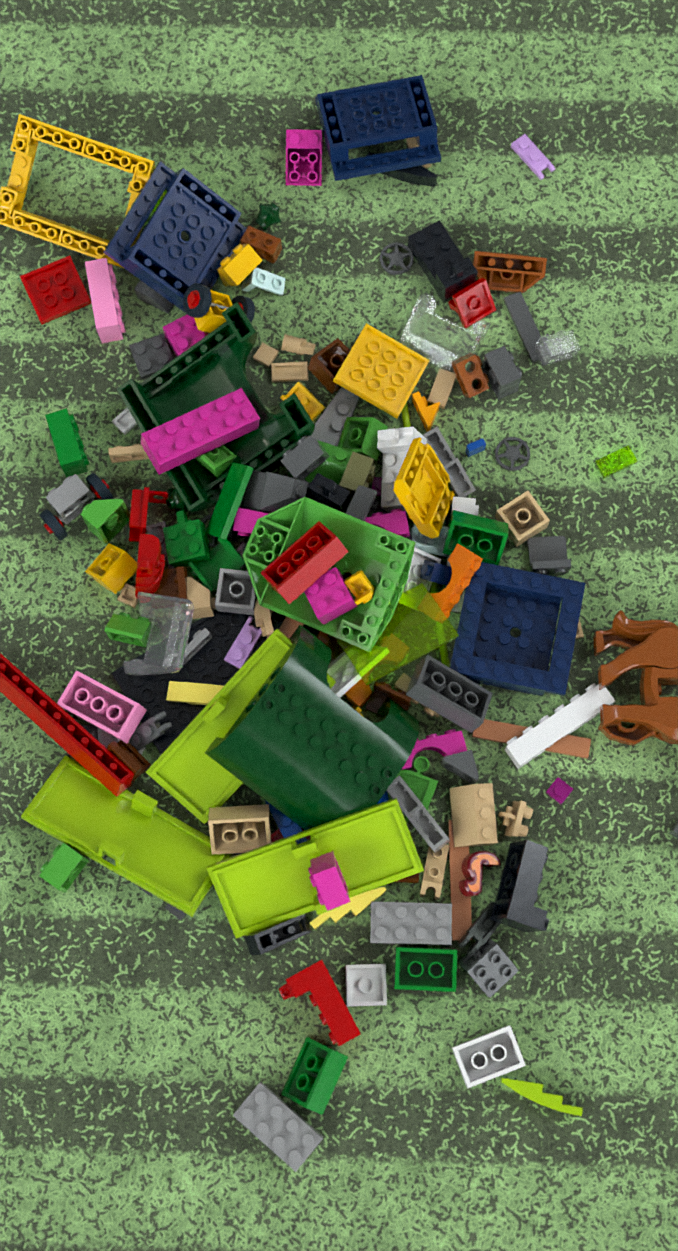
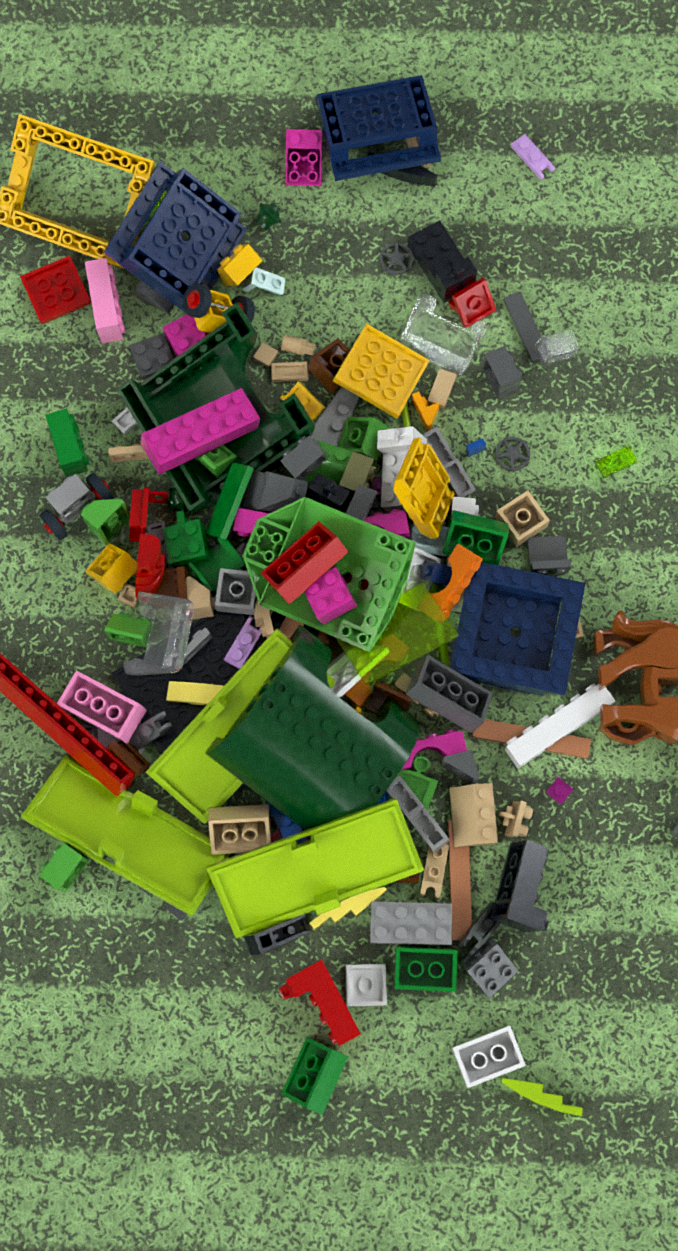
(263, 244): dark orange brick -> none
(278, 1126): light grey brick -> none
(329, 881): dark pink brick -> none
(360, 587): yellow bracket -> none
(466, 378): dark orange brick -> none
(472, 870): dark red animal -> none
(508, 270): dark orange wedge -> none

